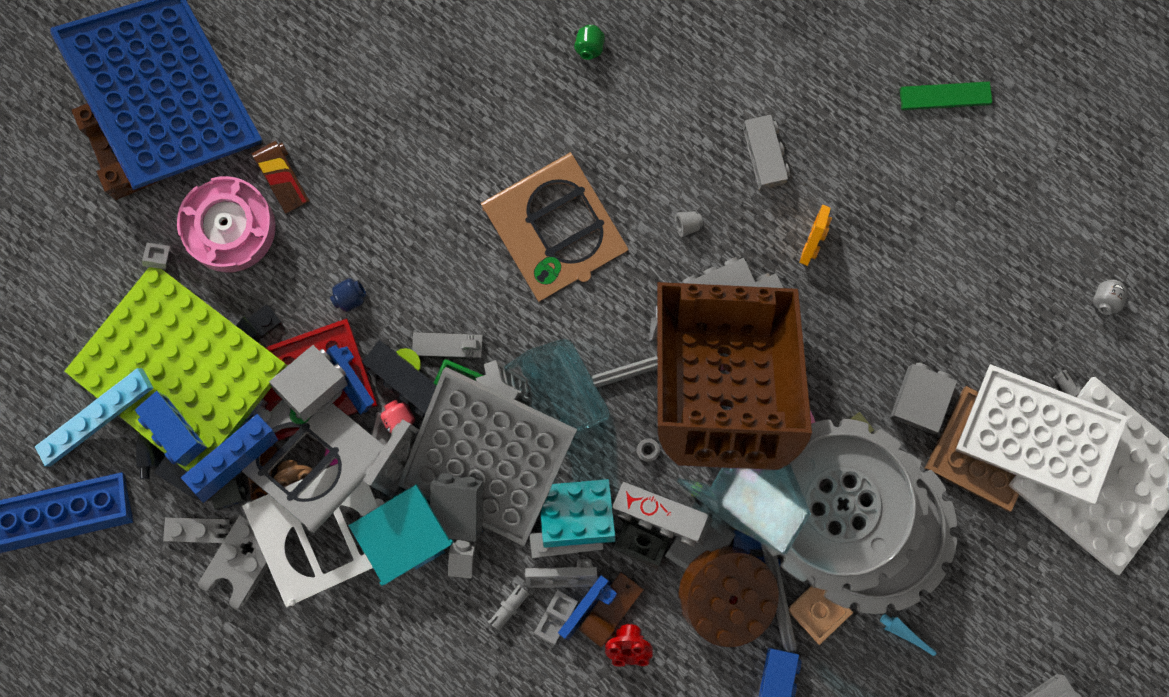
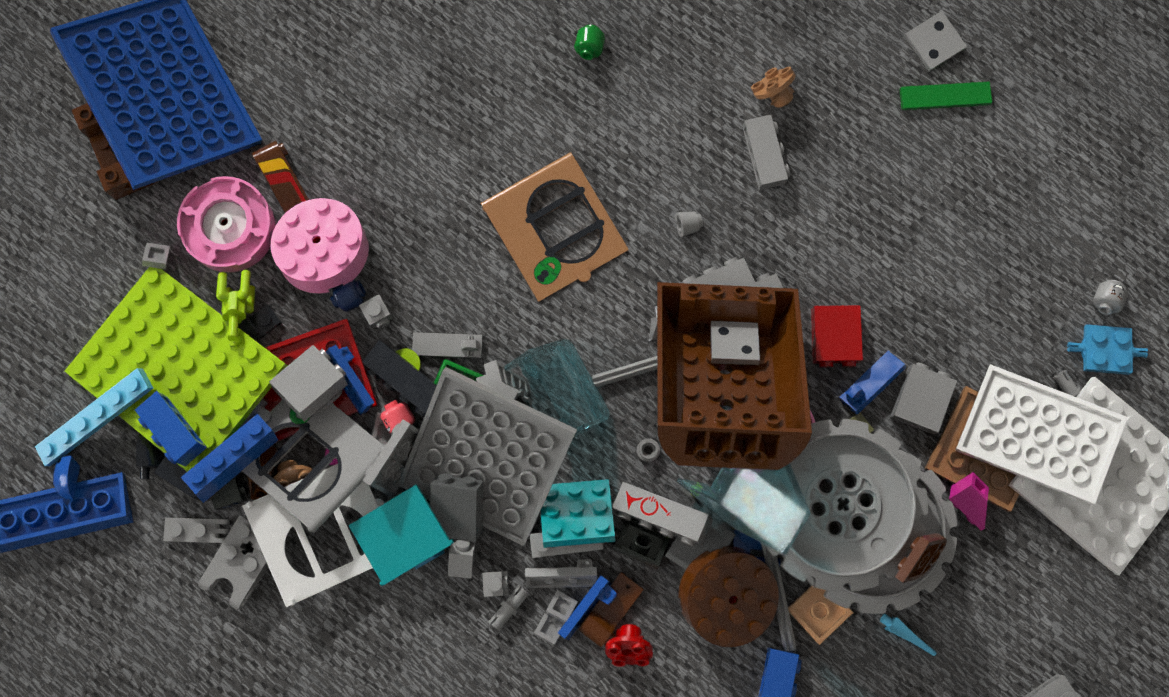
(66, 477): none -> blue brick
(235, 303): none -> lime plant
(319, 245): none -> bright pink piece
(376, 312): none -> light grey brick
(495, 583): none -> light grey brick
(734, 343): none -> light grey tile
(775, 86): none -> medium nougat plate
(818, 232): light orange plate -> none
(836, 335): none -> red brick
(872, 382): none -> blue hinge
(922, 557): none -> reddish brown plate
(935, 41): none -> light grey tile
(971, 498): none -> dark pink slope
(1107, 349): none -> dark azure plate

